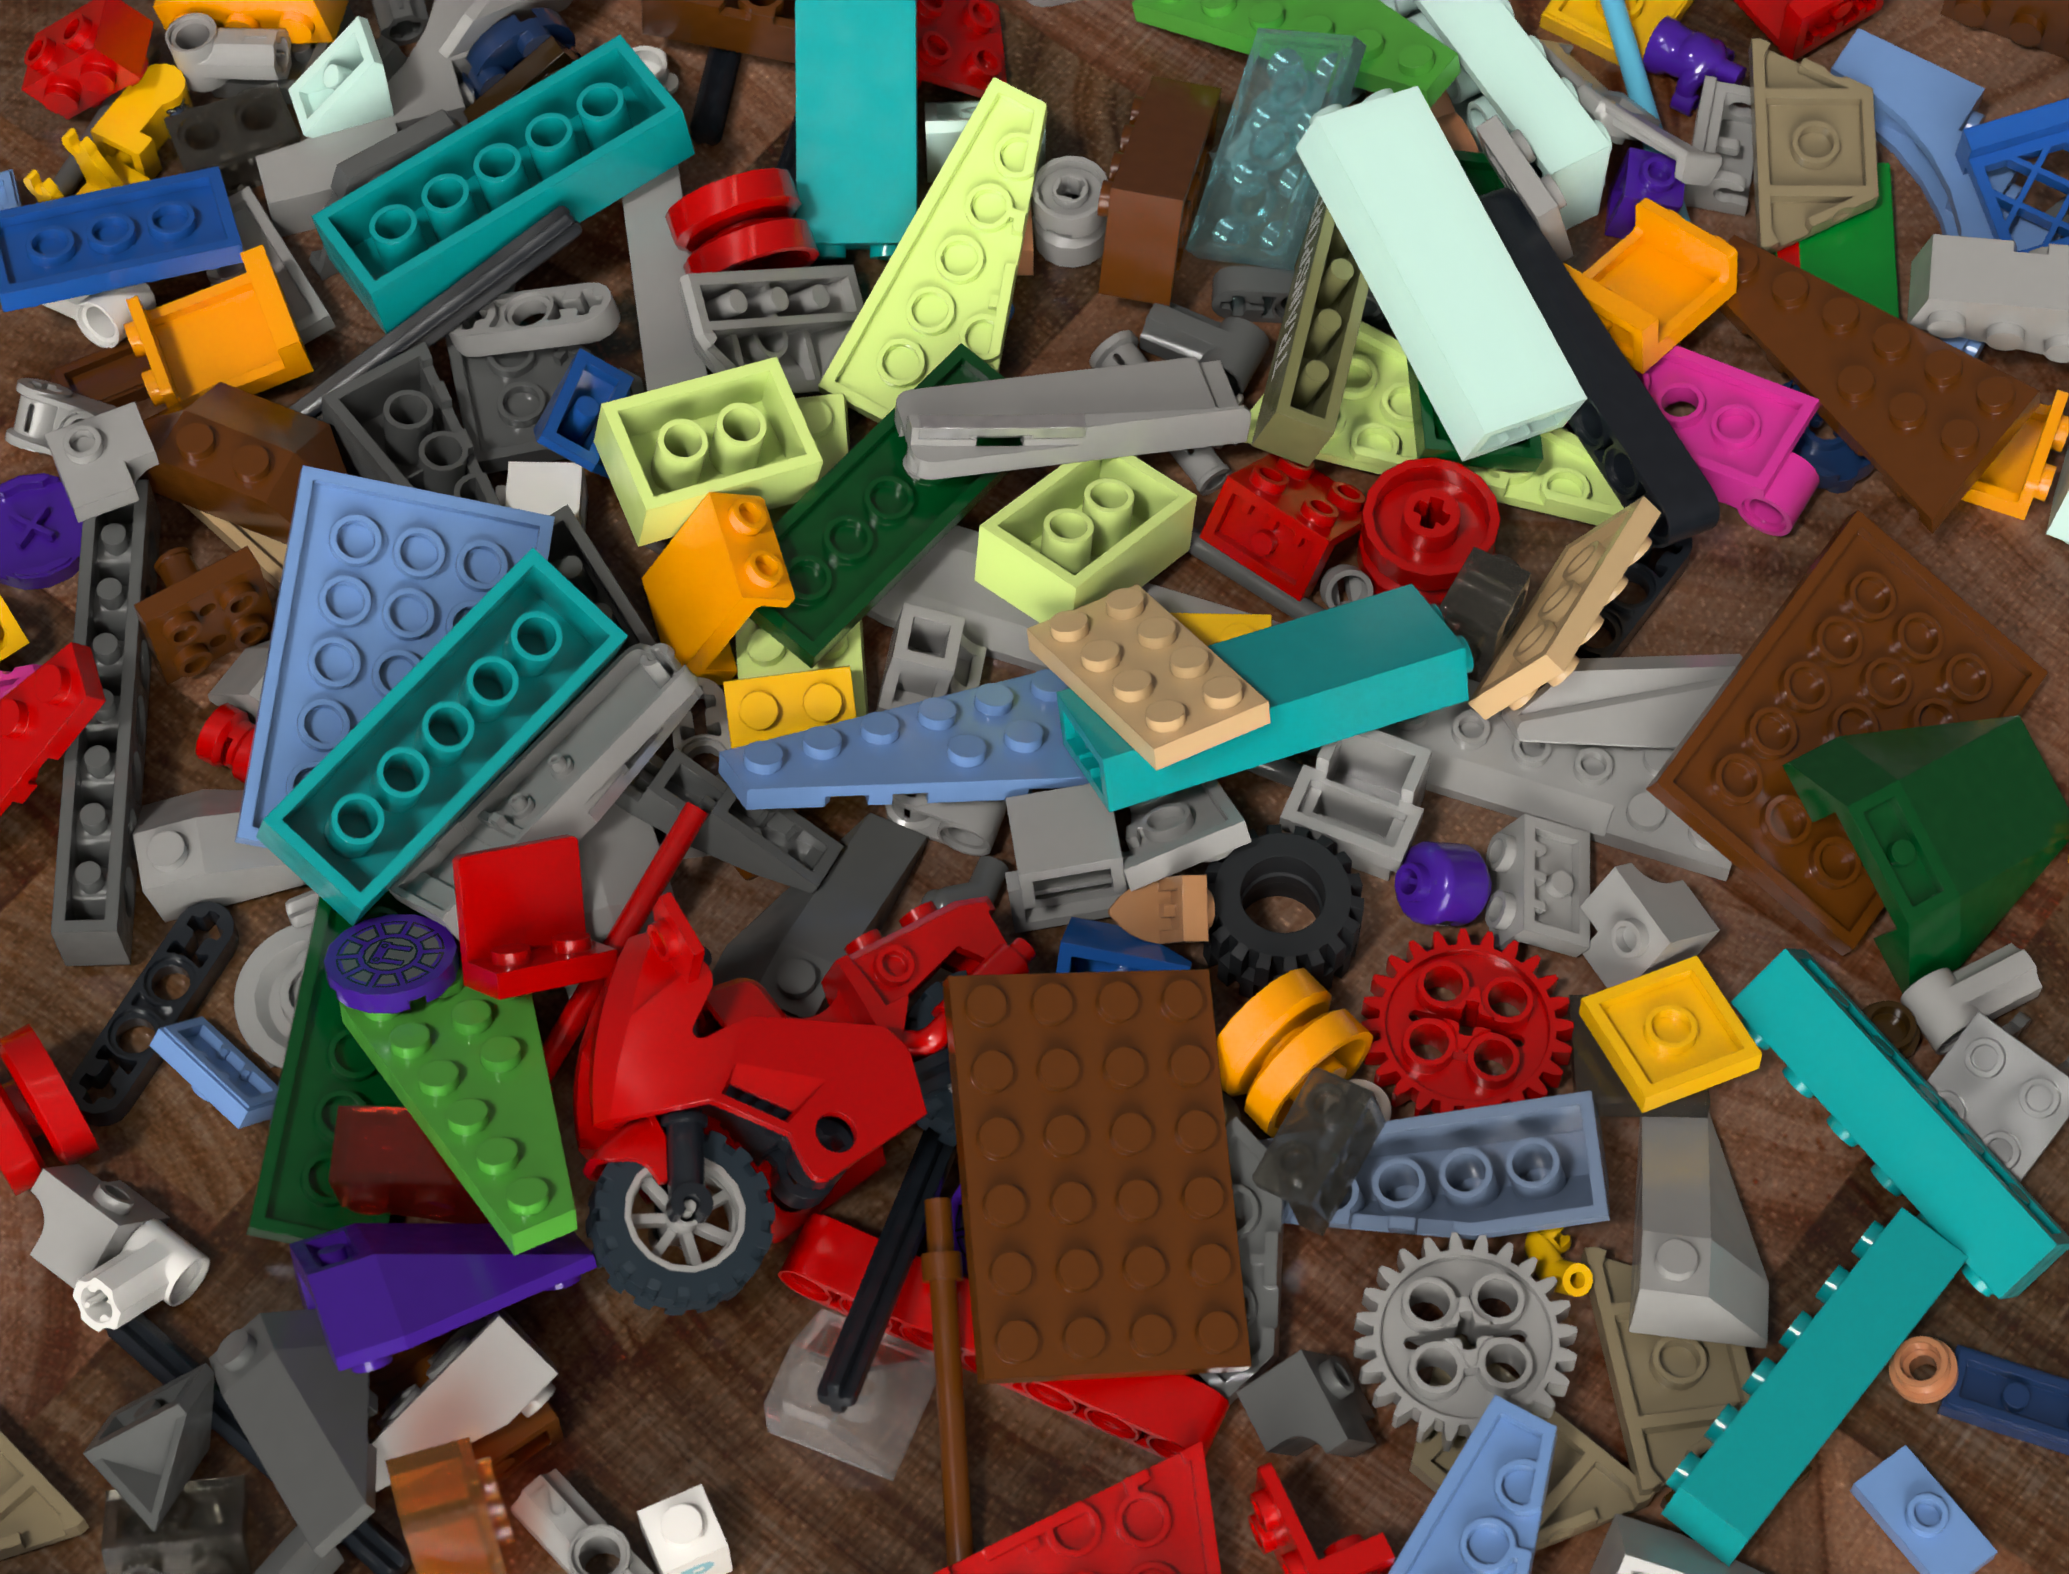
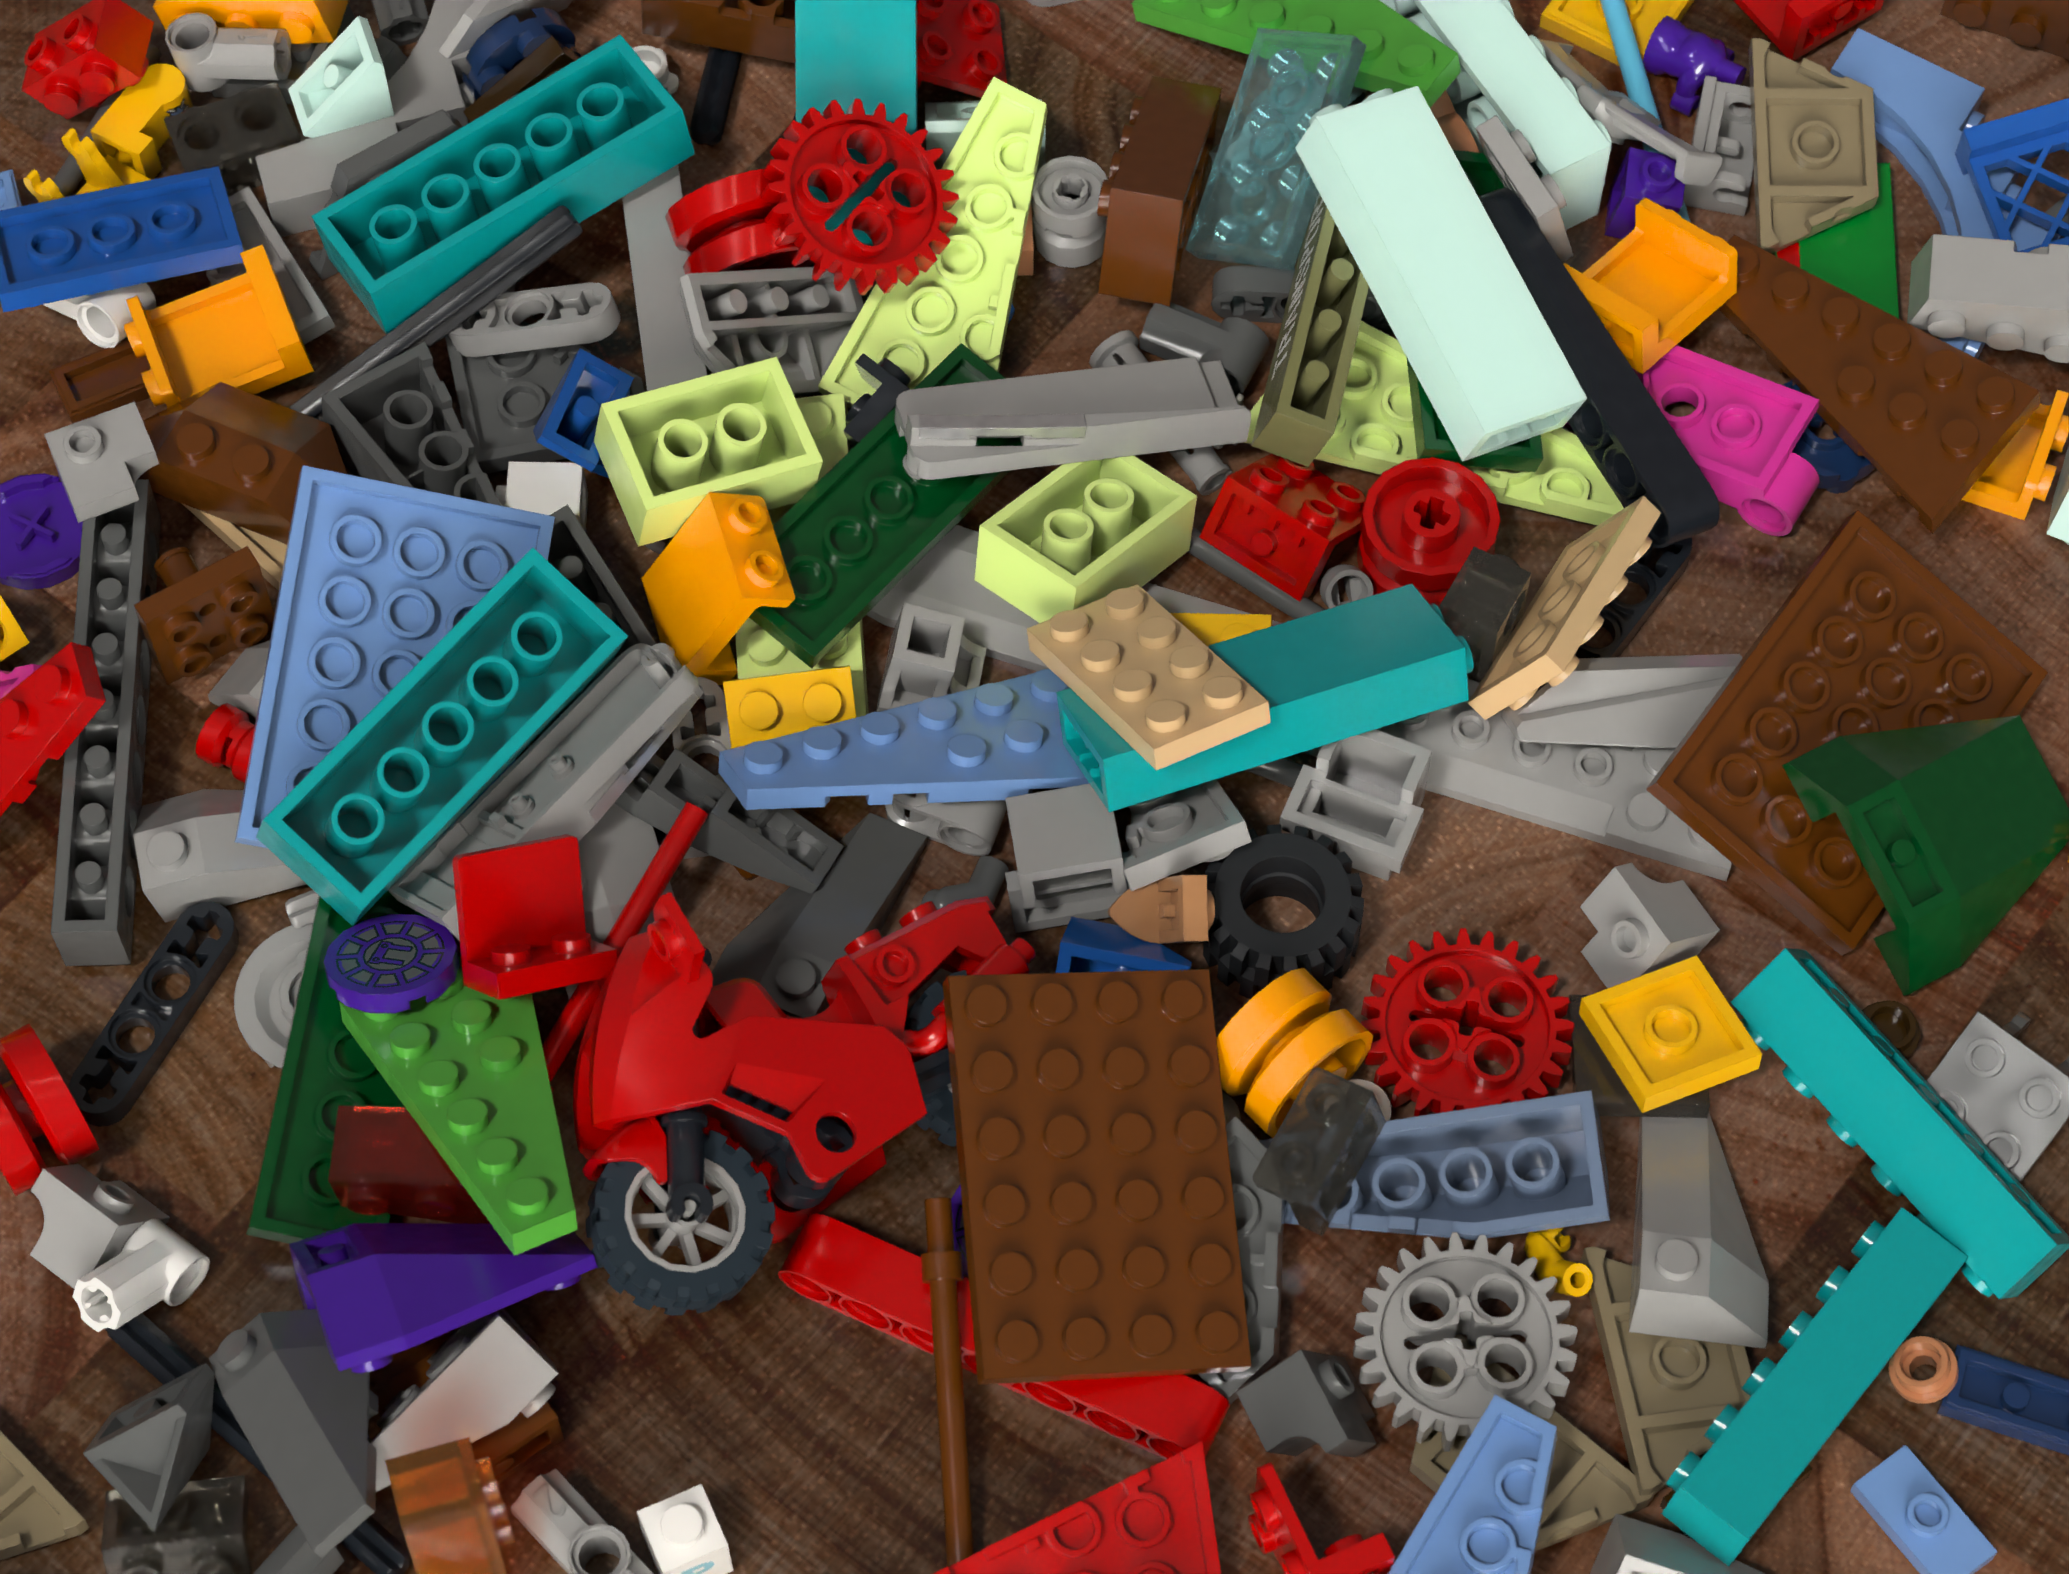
(46, 408): light grey piece -> none
(217, 1070): medium blue plate -> none
(819, 157): none -> red gear
(868, 409): none -> black bracket
(882, 1421): clear slope -> none
(885, 1275): black axle -> none
(1442, 884): dark purple head -> none
(1539, 885): light grey bracket -> none
(1949, 1001): light grey piece -> none

